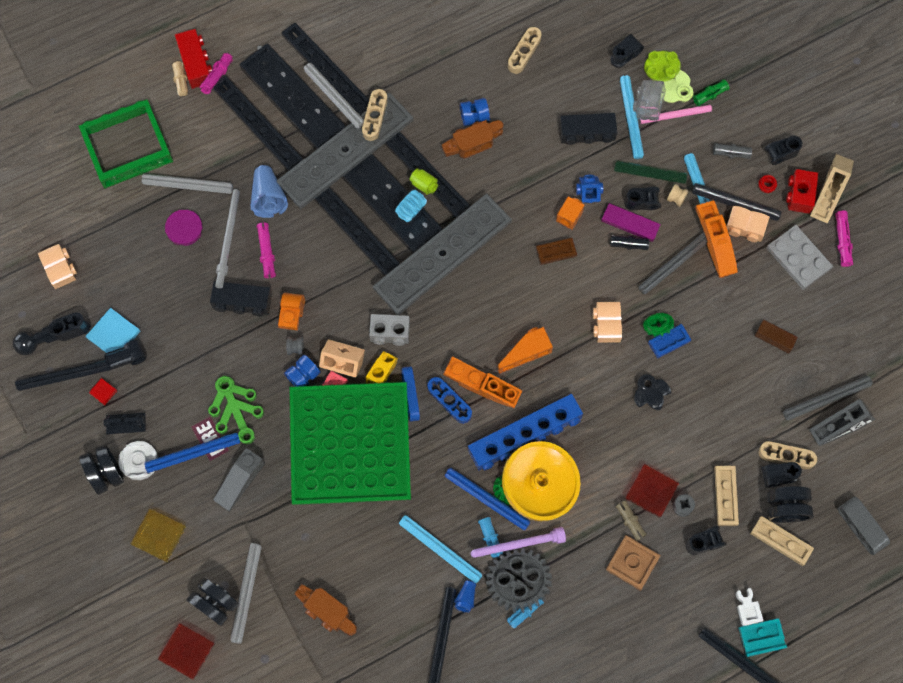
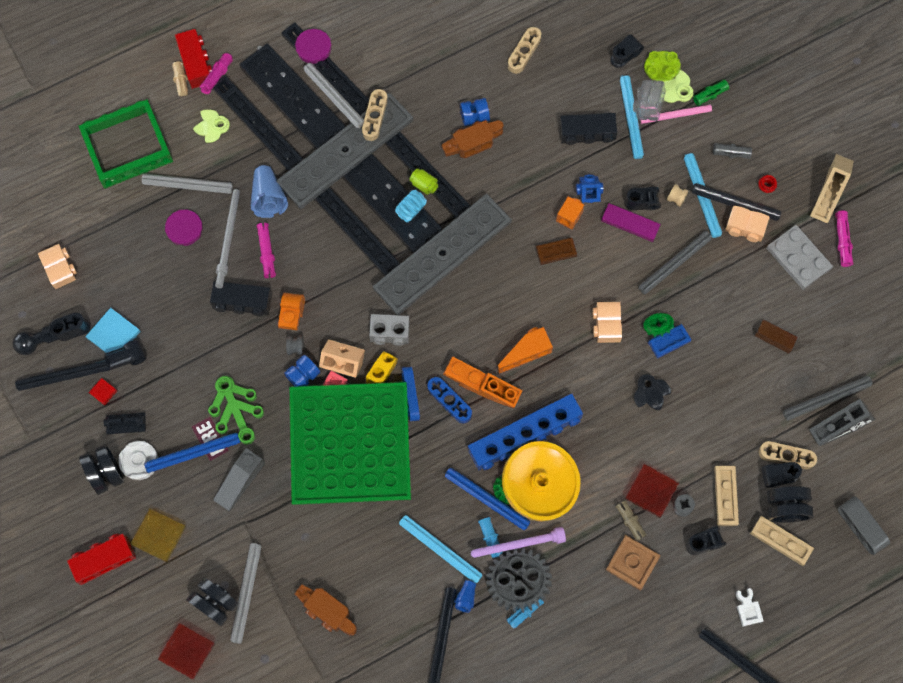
(101, 558): none -> red brick
(209, 127): none -> yellowish green plate
(313, 46): none -> magenta tile
(629, 242): black pin -> none
(651, 172): clear green axle -> none
(718, 239): orange slope -> none
(762, 637): teal plate -> none
(781, 151): black piece -> none
(808, 183): red brick -> none

